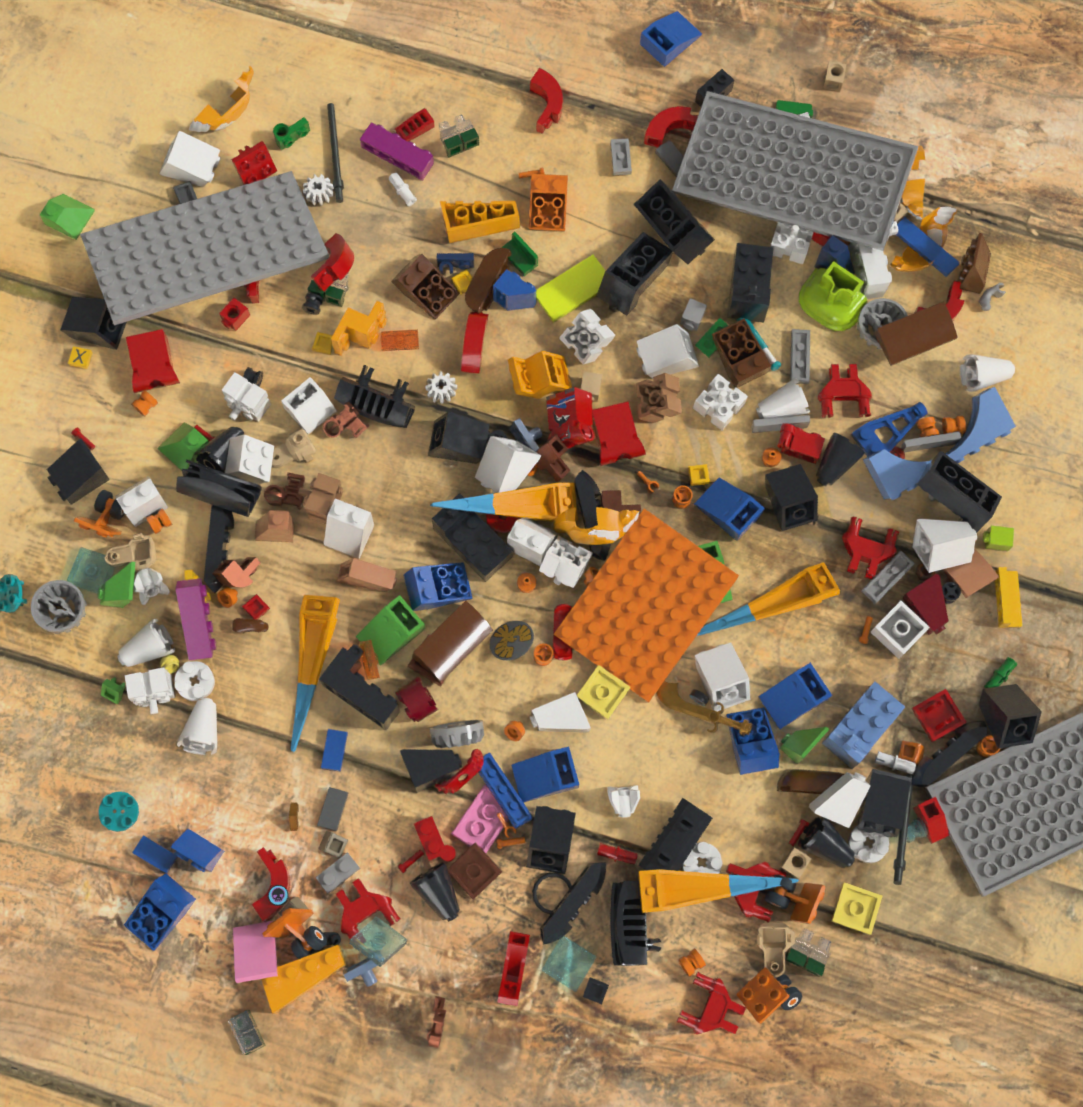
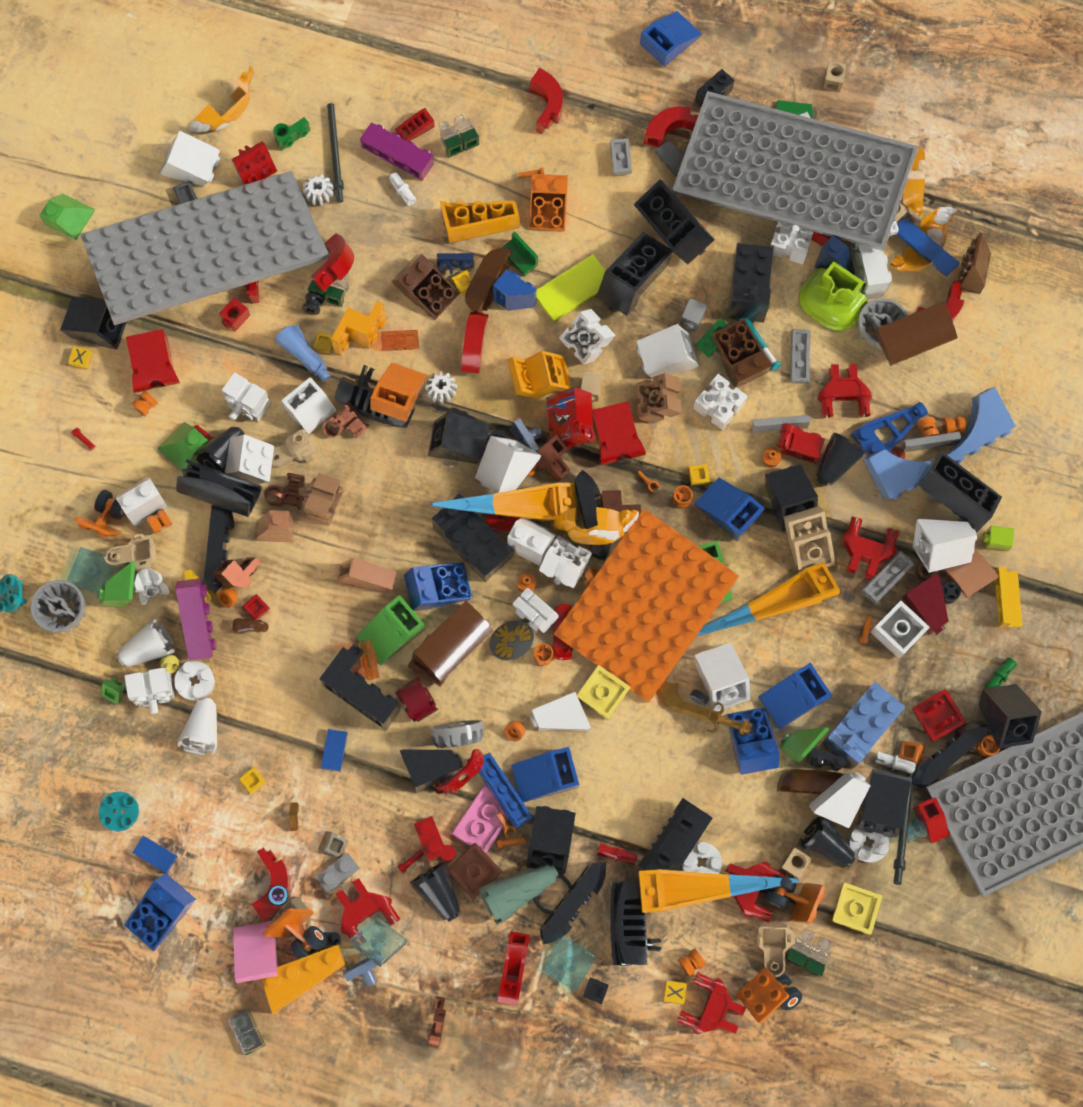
(76, 473): black slope -> none
(199, 850): blue slope -> none
(252, 780): none -> yellow tile
(253, 376): black wheel -> none
(294, 342): none -> medium blue piece
(316, 629): light orange plate -> none
(333, 809): dark grey tile -> none
(348, 528): white slope -> none
(397, 391): none -> orange slope
(511, 894): none -> sand green cone
(535, 610): none -> white brick
(624, 799): white brick -> none
(675, 992): none -> yellow tile
(784, 402): white cone -> none
(803, 824): red piece -> none
(809, 538): none -> tan slope
(820, 758): none -> black plate
(984, 371): white cone -> none
(986, 297): light grey piece -> none

